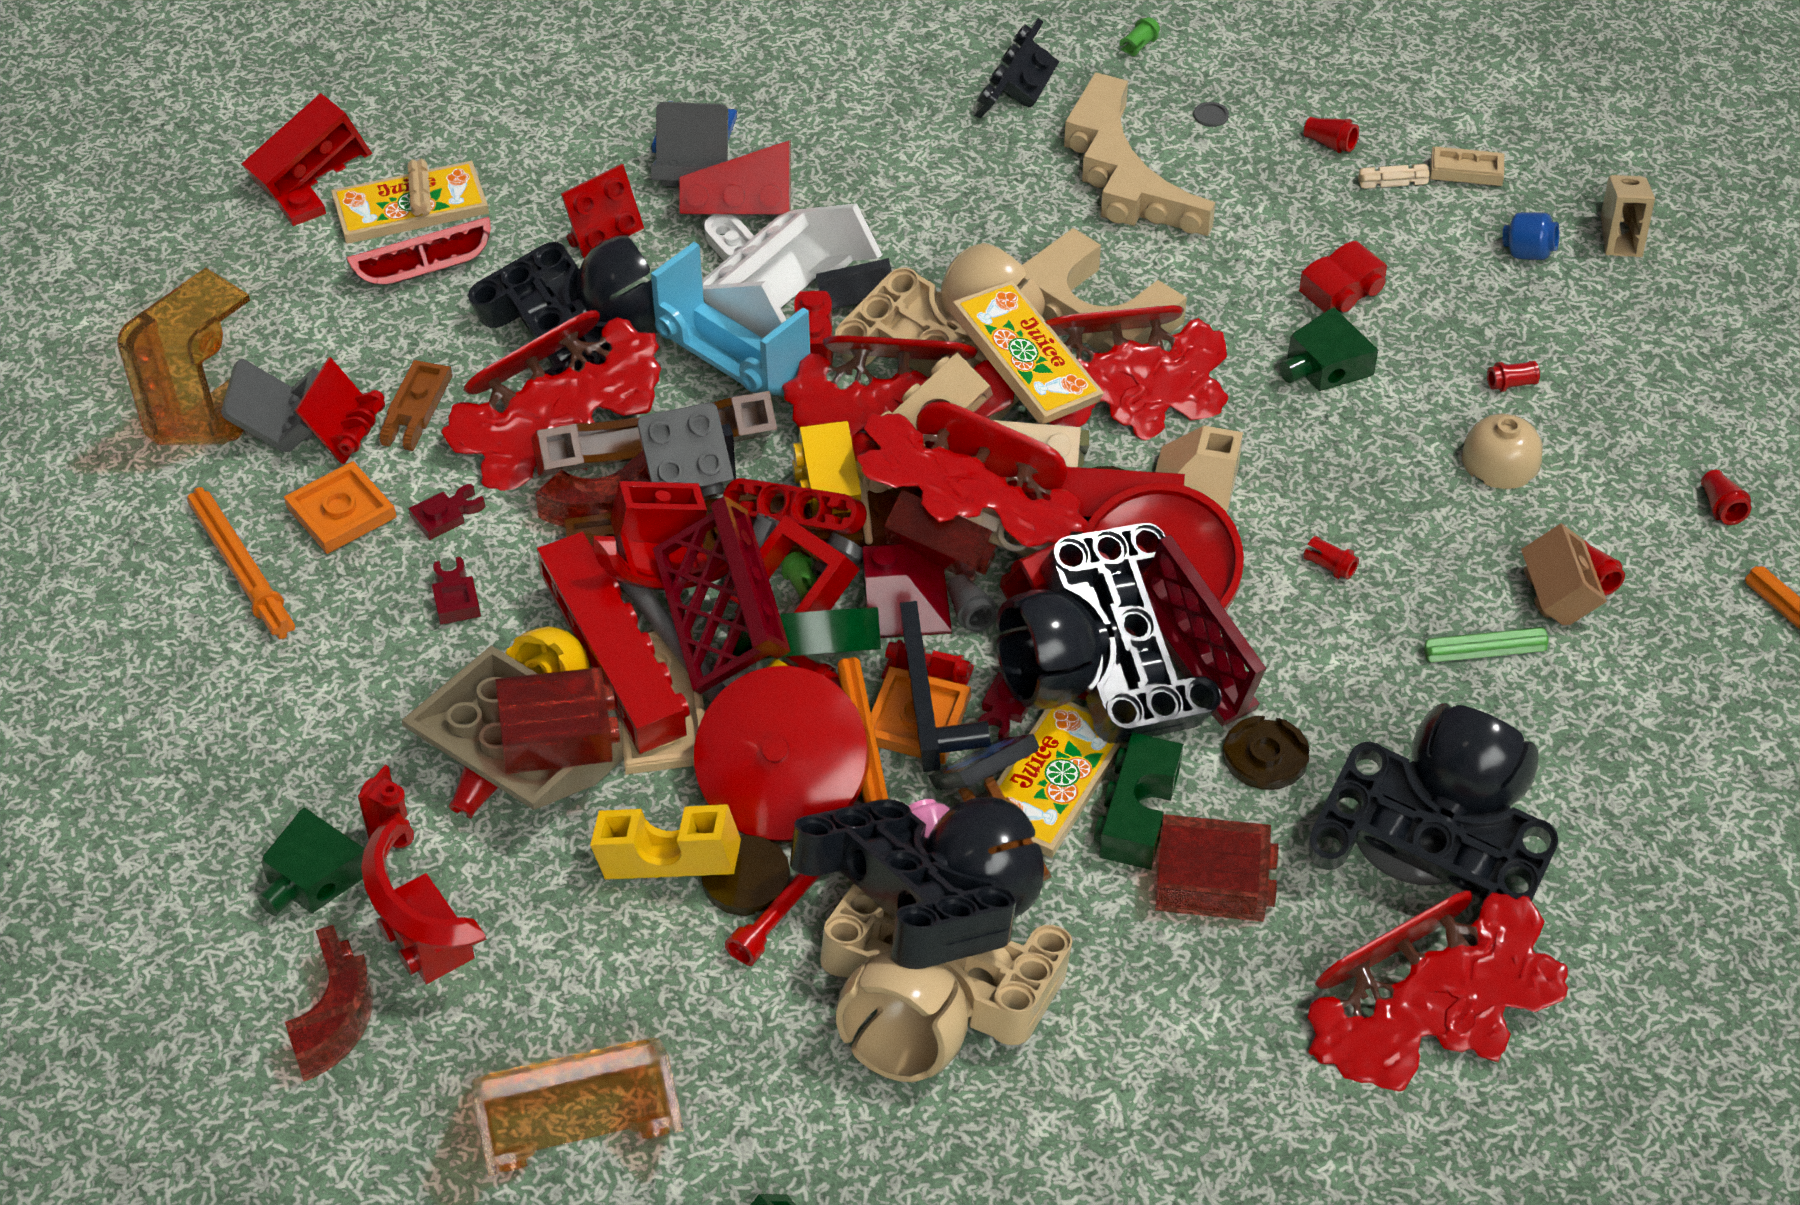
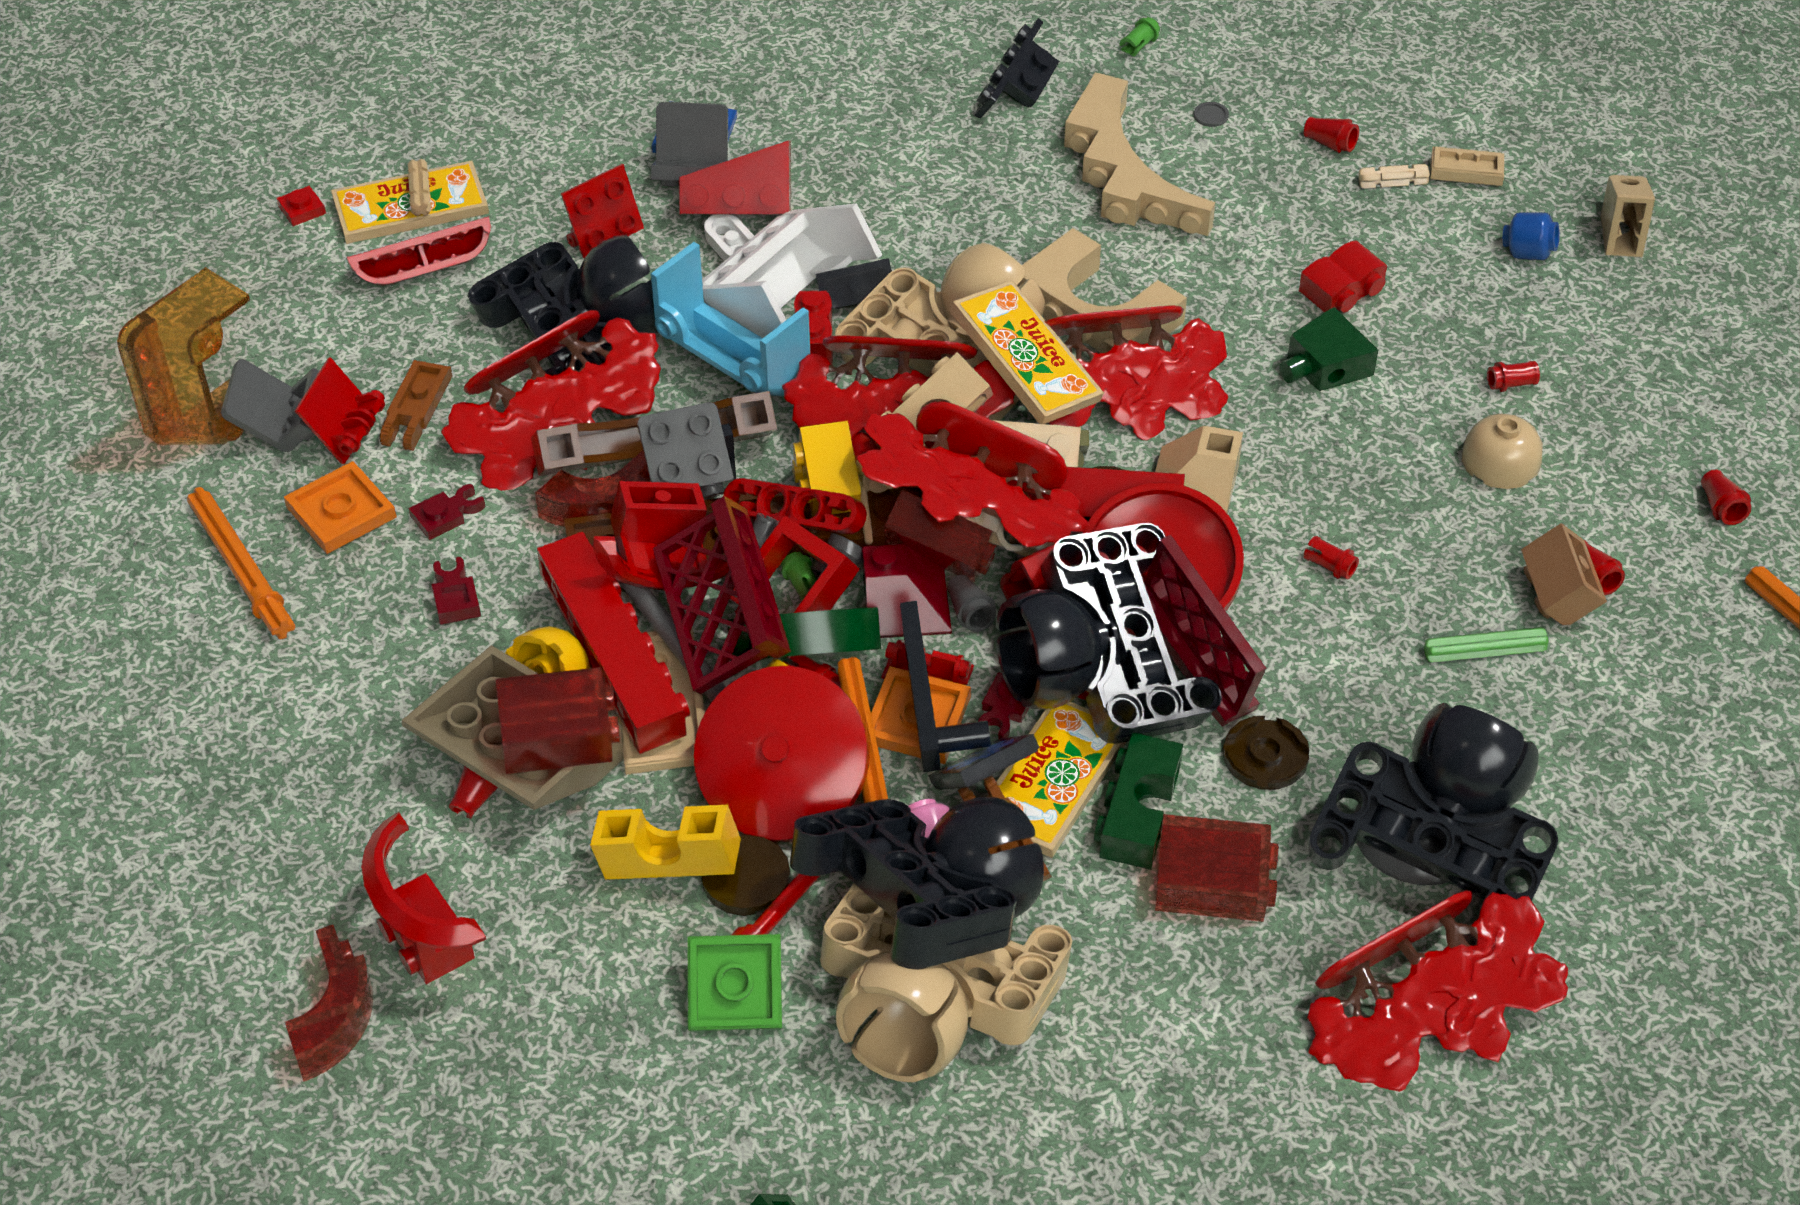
(306, 148): red wedge -> none
(309, 865): dark green torso -> none
(380, 800): red hinge -> none
(574, 1101): clear orange windscreen -> none
(734, 982): none -> bright green tile

